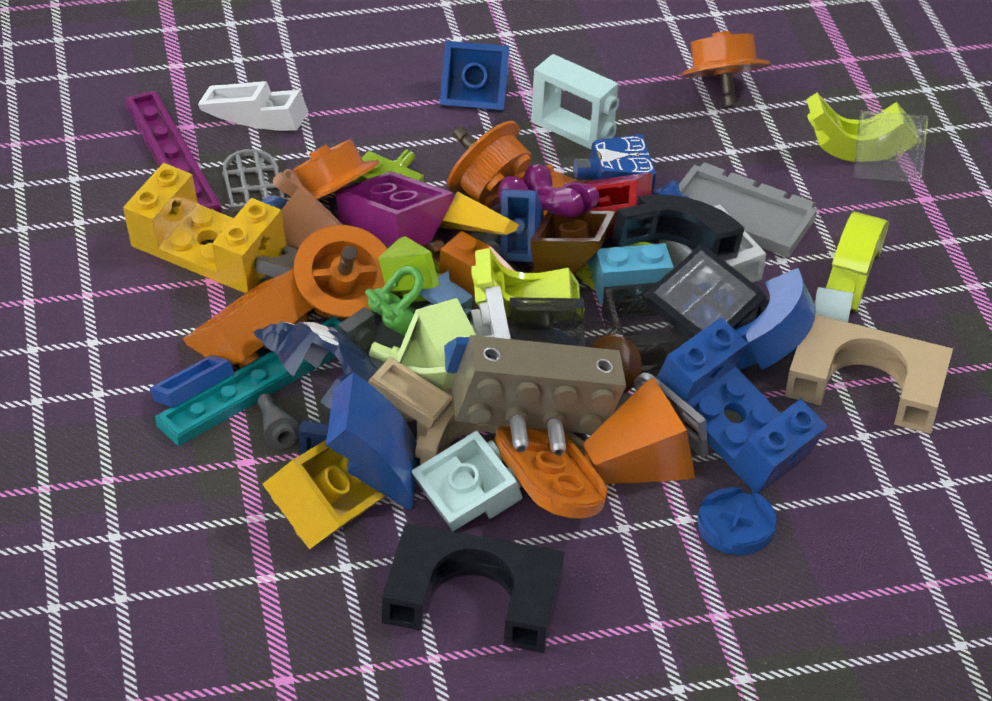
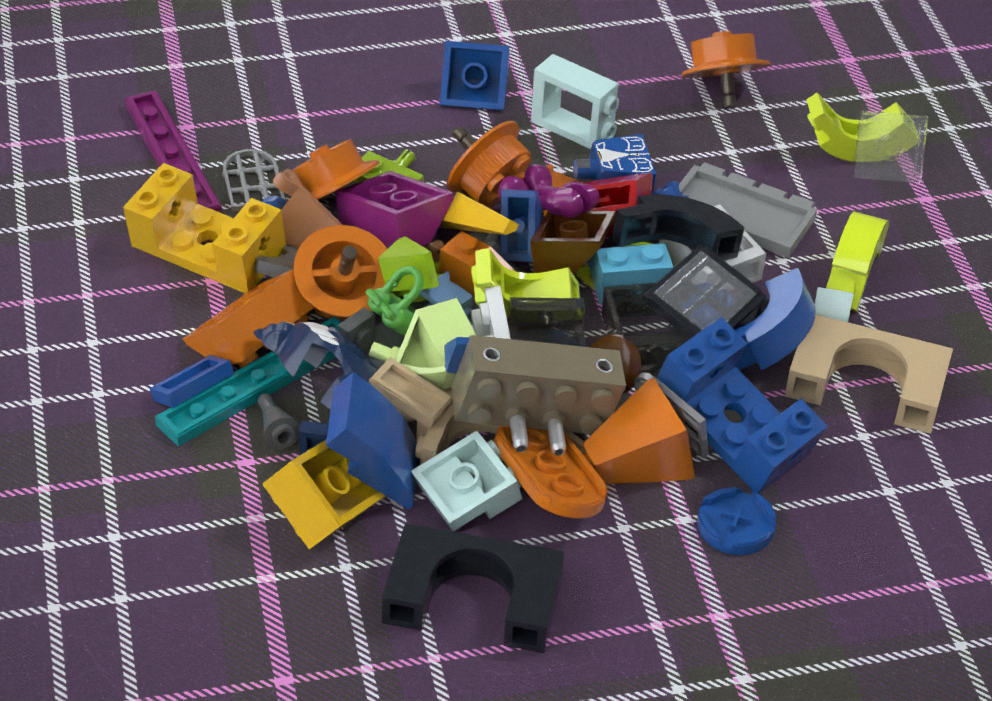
(255, 105): white slope -> none

